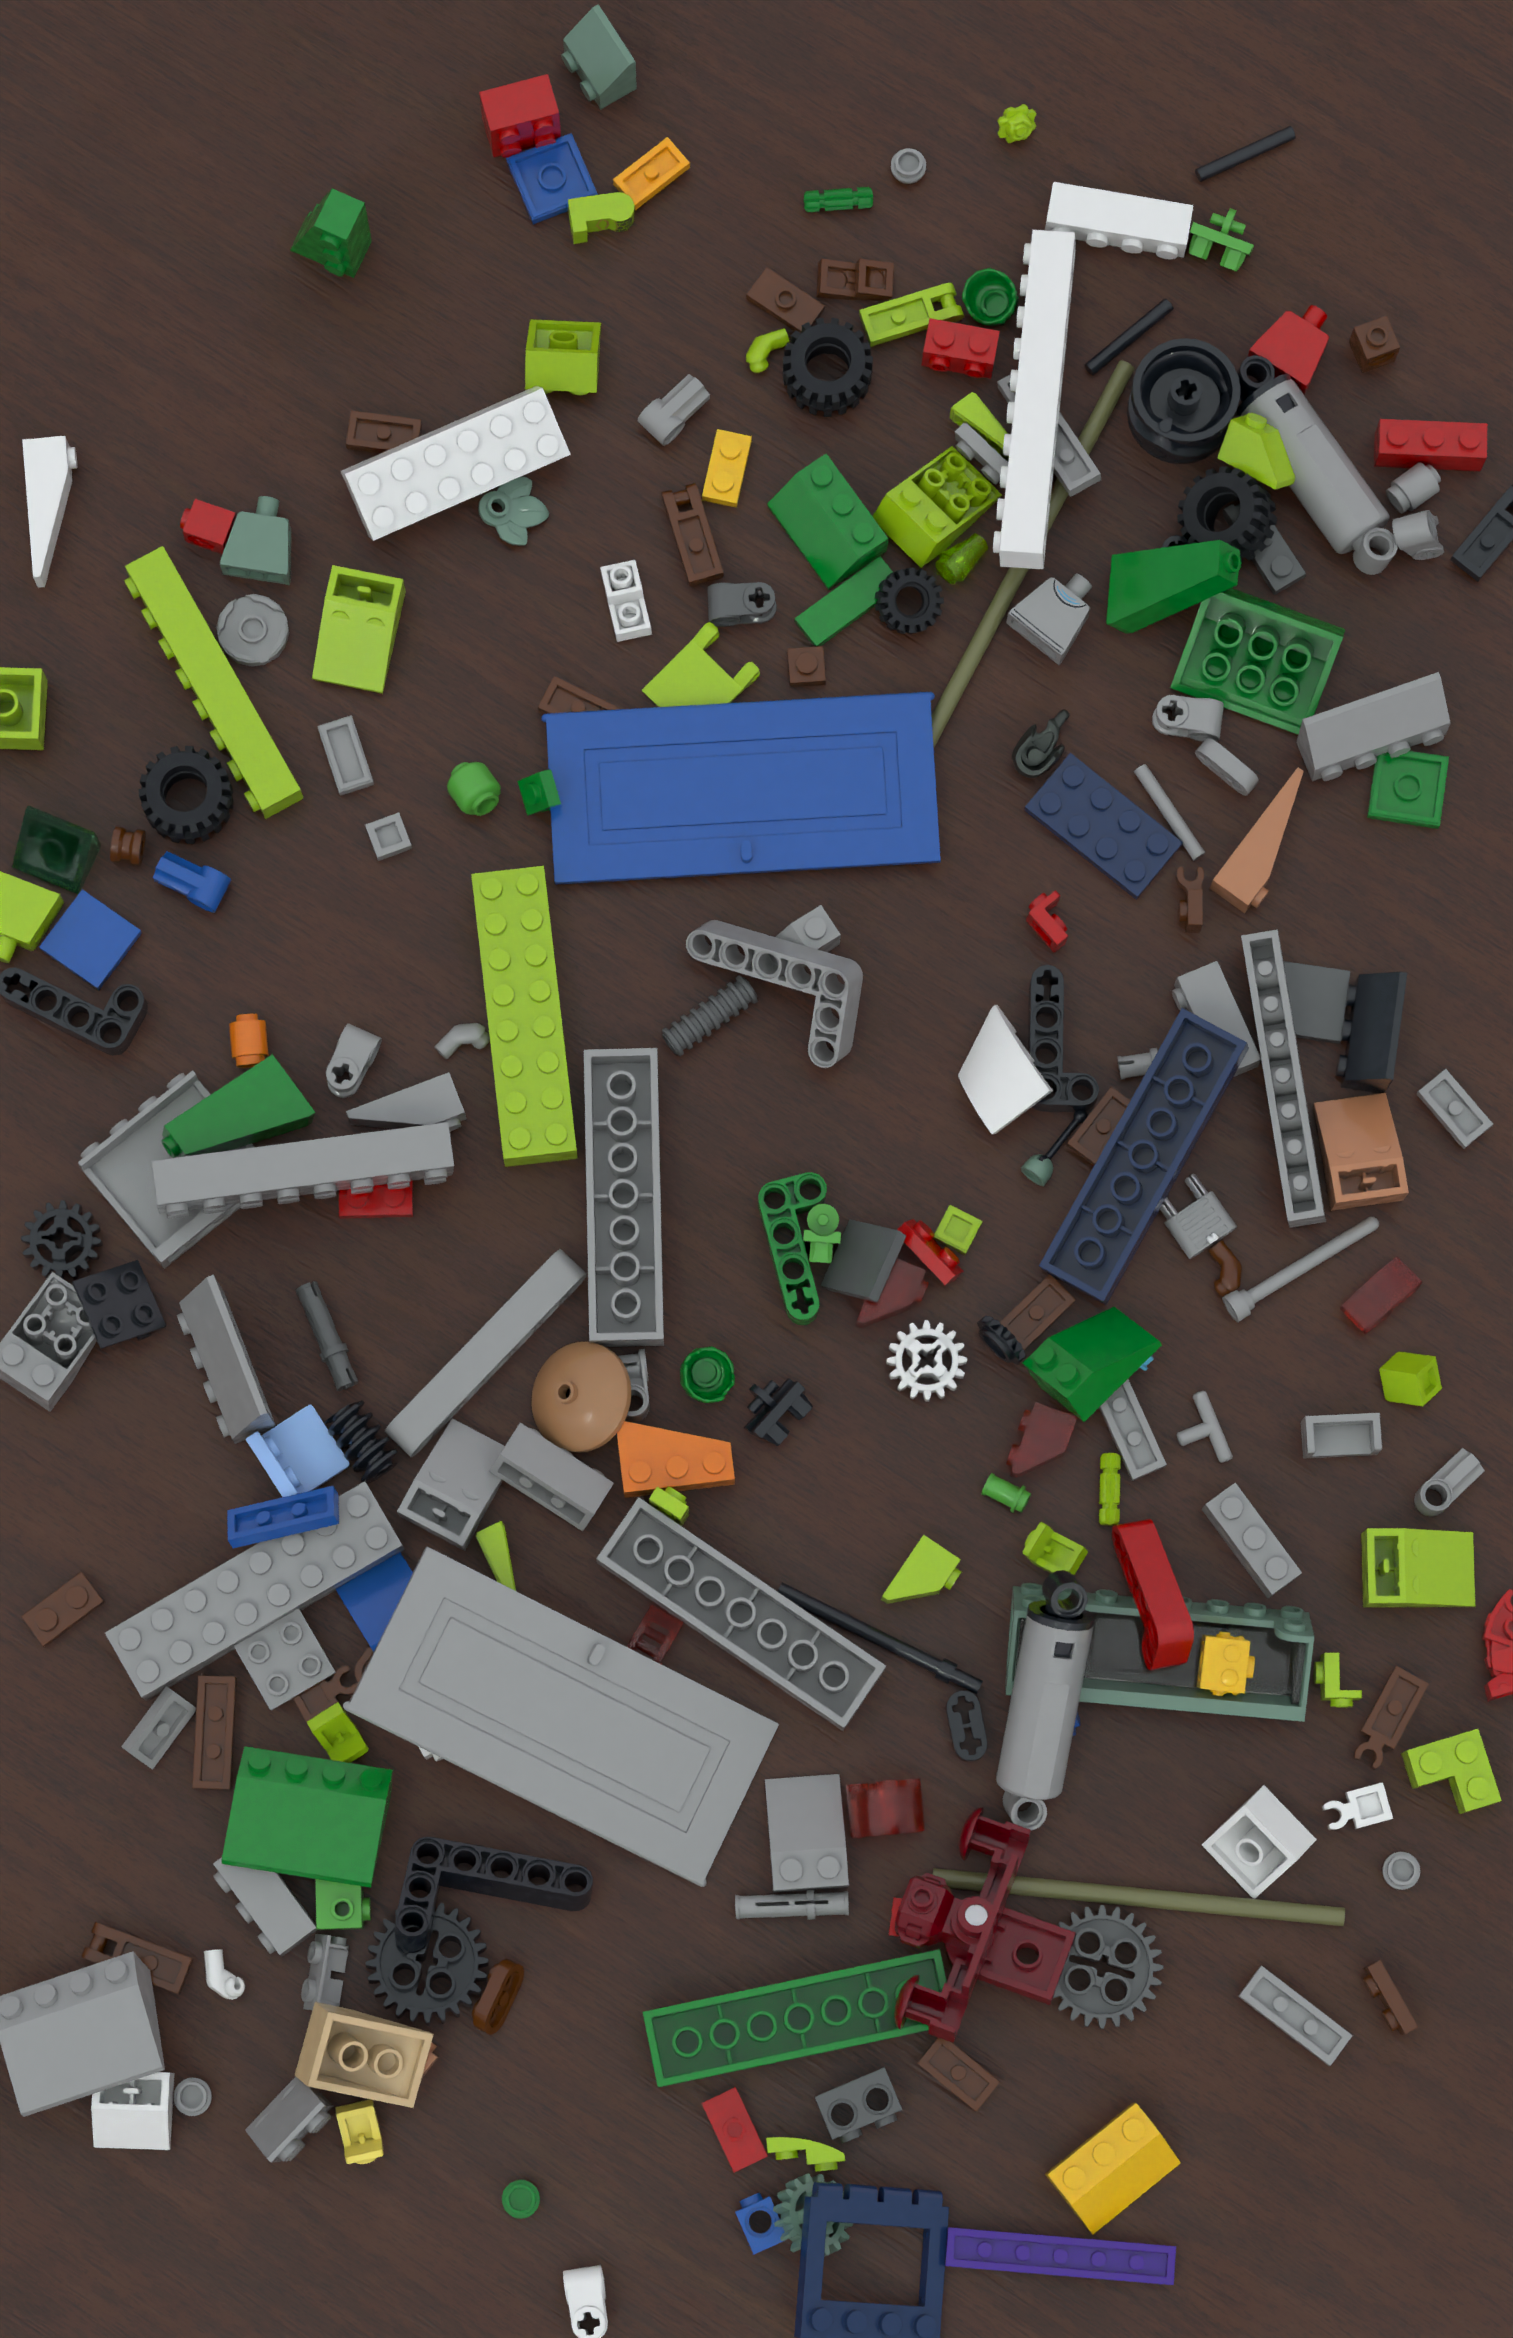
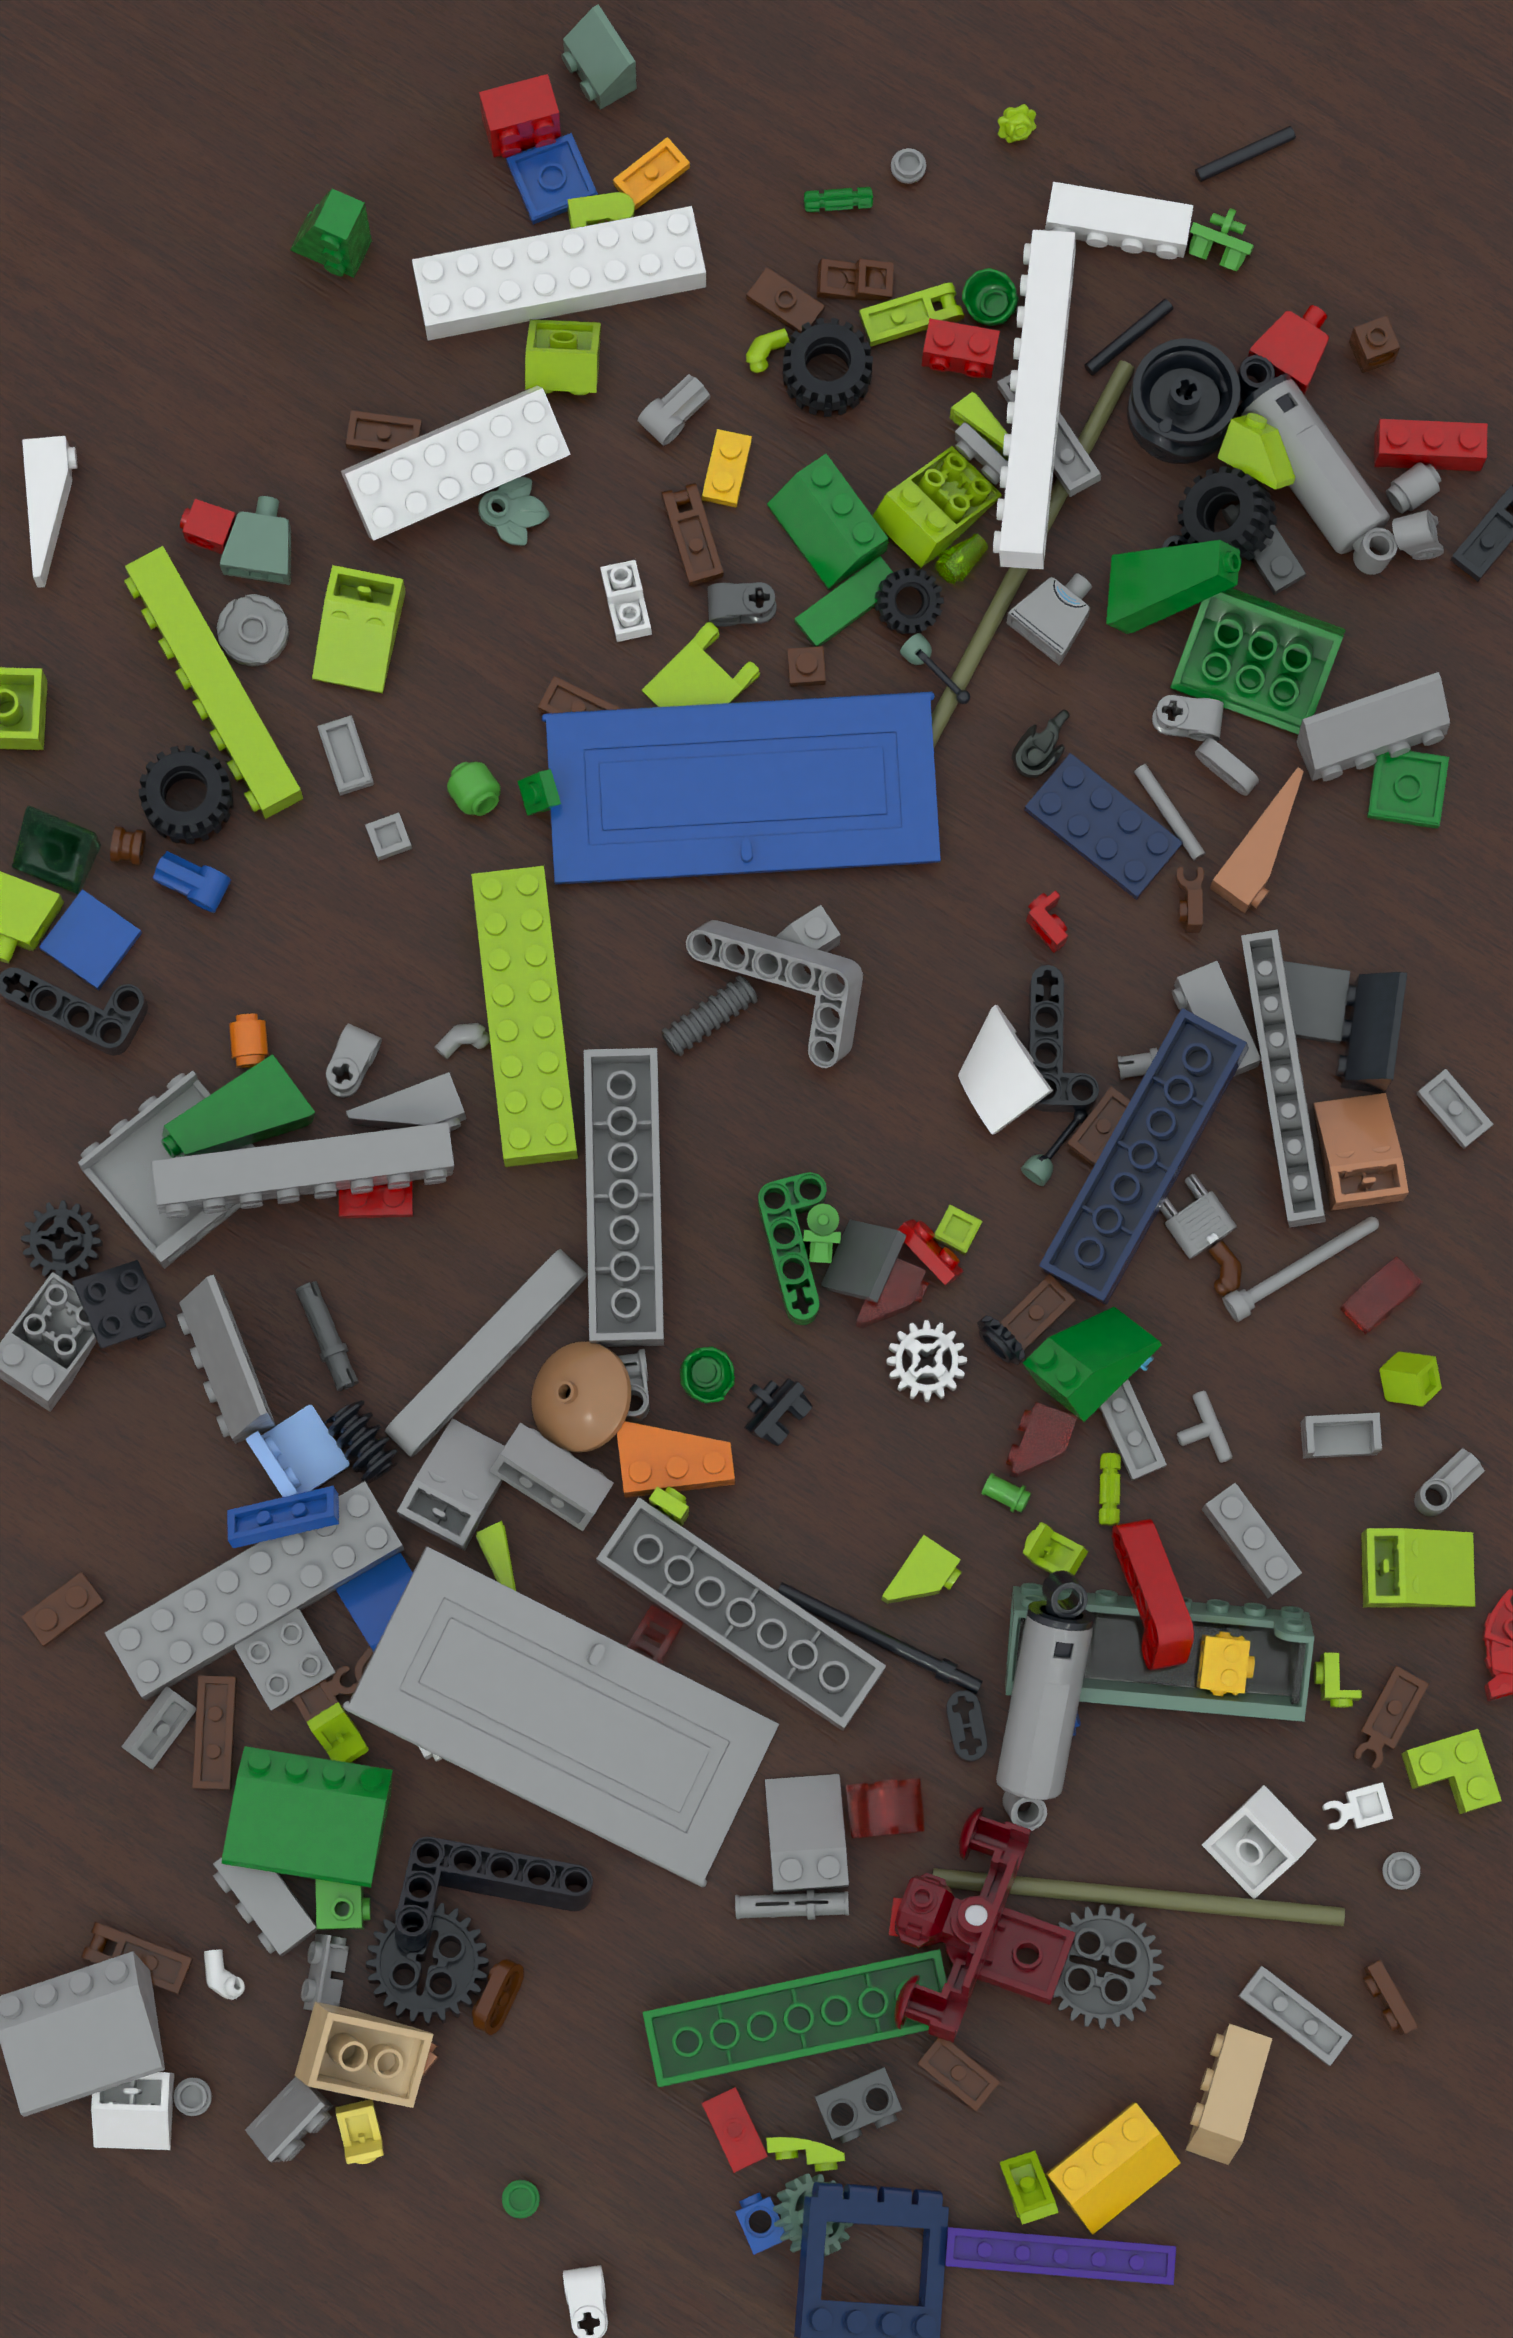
(559, 273): none -> white brick
(918, 651): none -> hinge
(1028, 2187): none -> lime slope
(1228, 2093): none -> tan wedge

